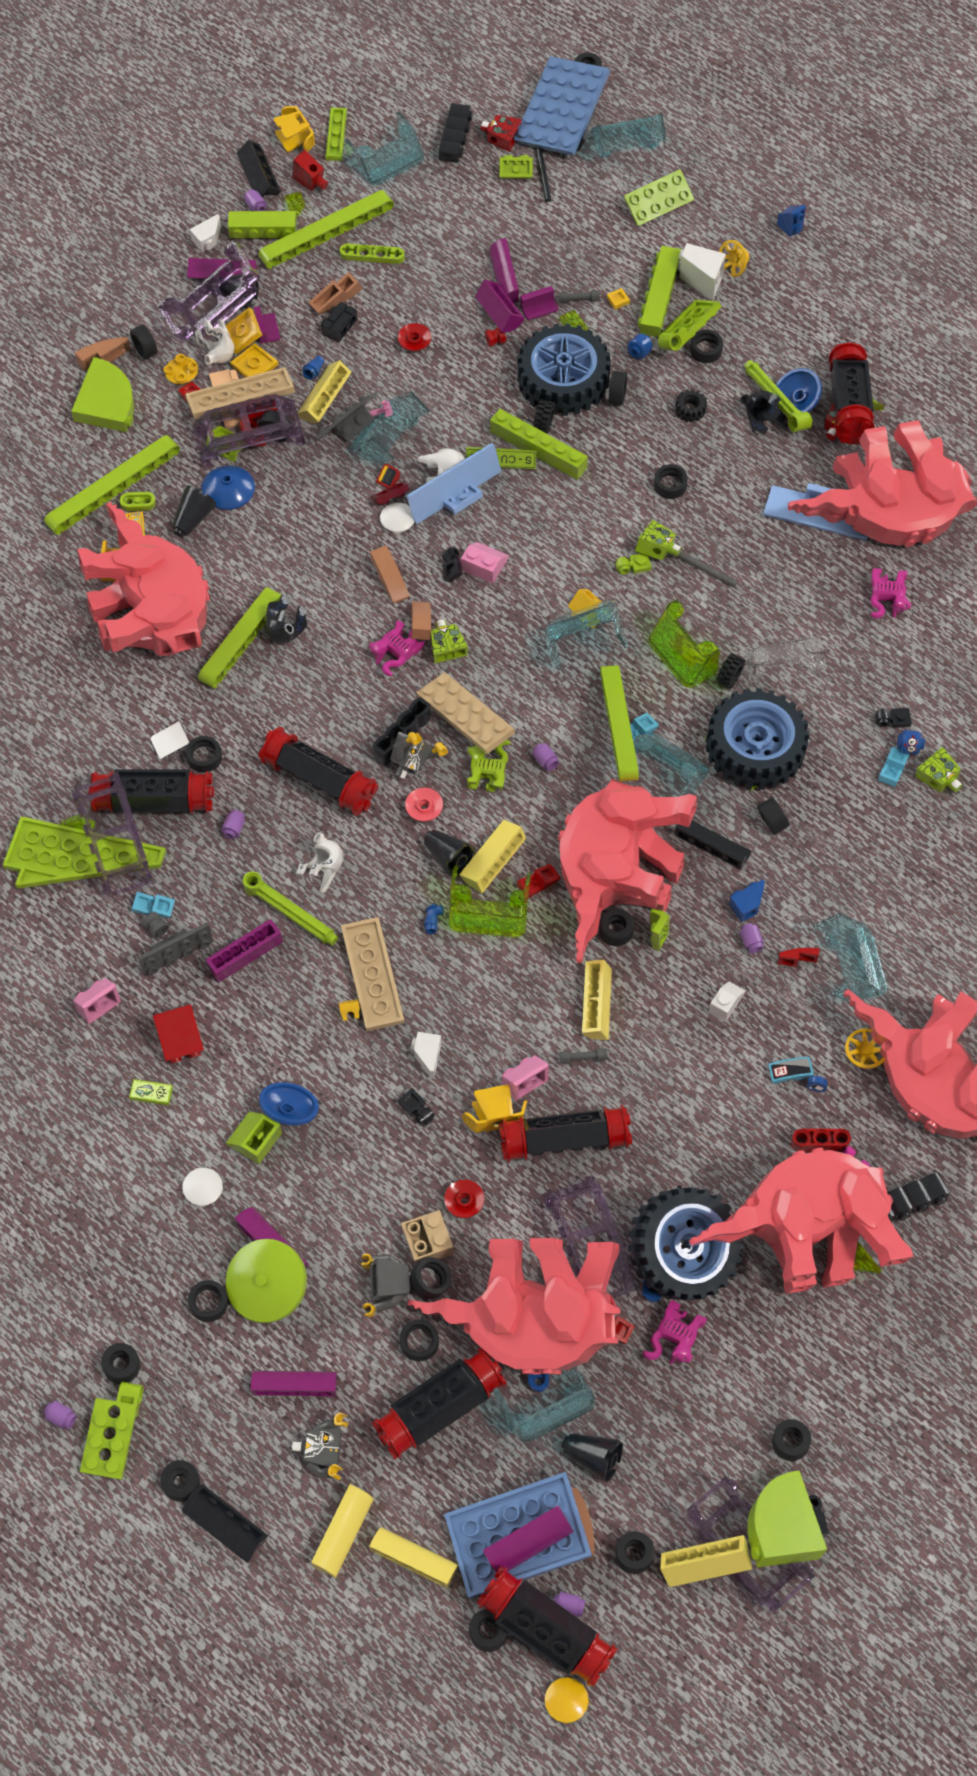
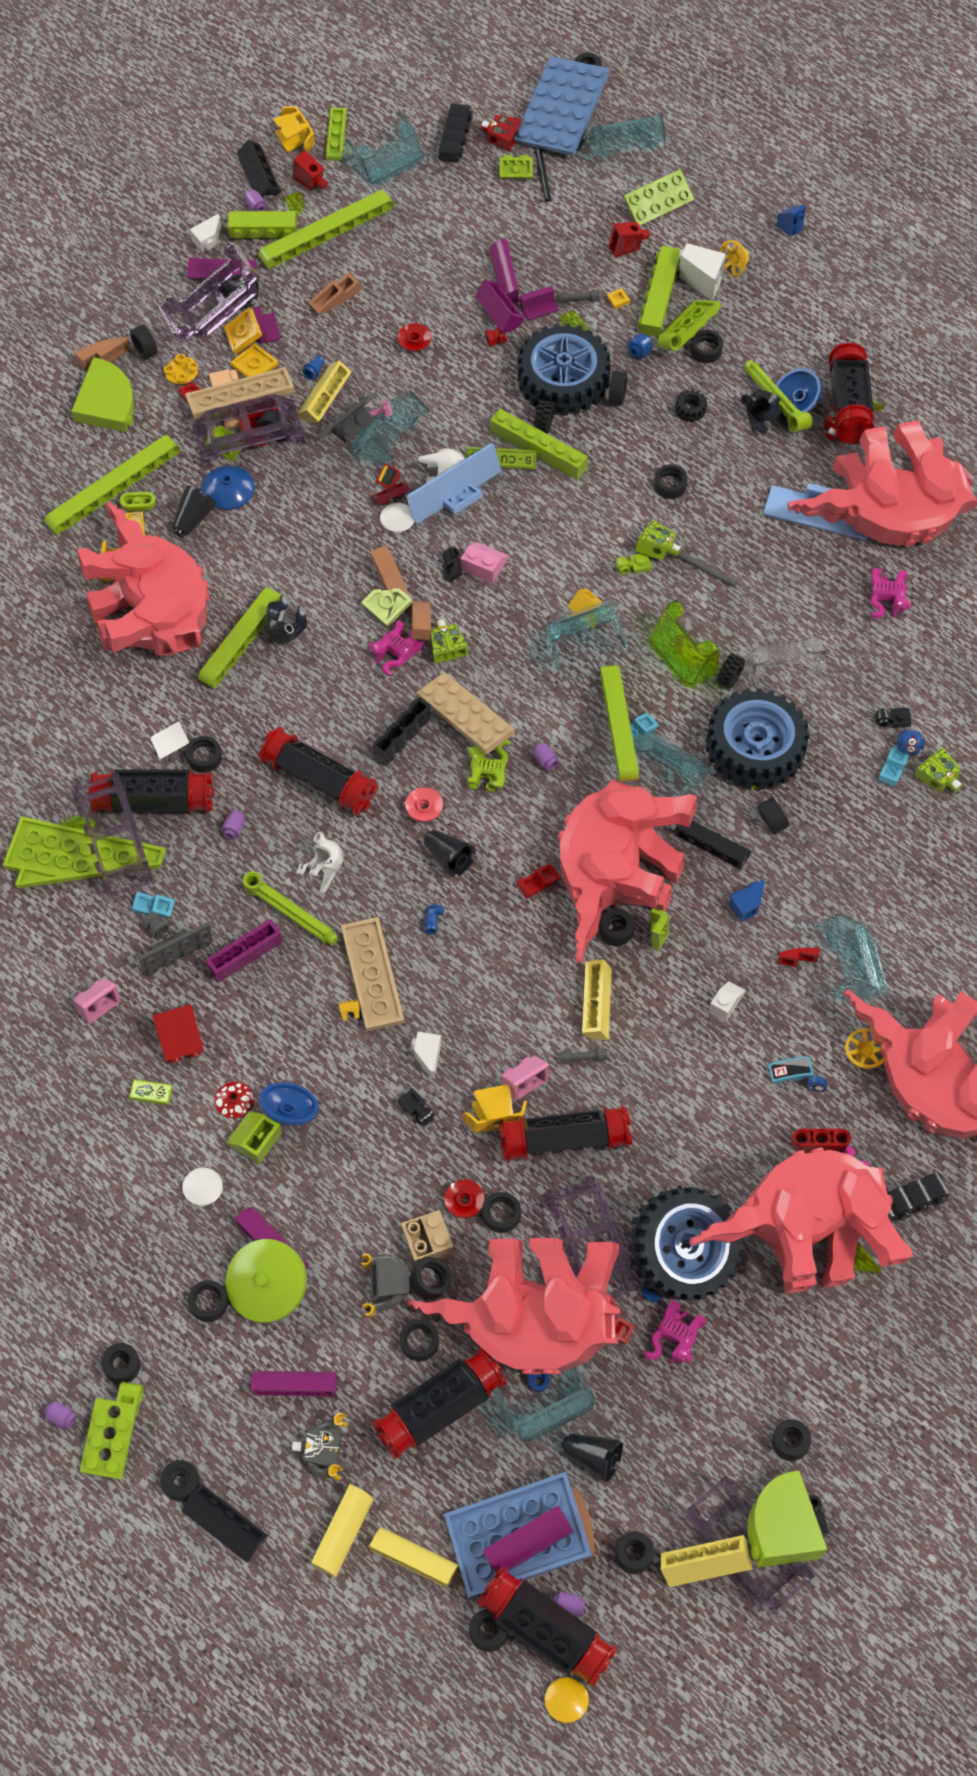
(219, 351): white piece -> none
(234, 1108): none -> red dish
(339, 321): black brick -> none
(372, 251): lime beam -> none
(387, 604): none -> yellowish green plate
(412, 752): dark grey torso -> none
(488, 916): clear neon green windscreen -> none
(493, 856): light yellow brick -> none
(501, 1227): none -> black tyre
(626, 238): none -> red torso
(752, 938): medium lavender brick -> none

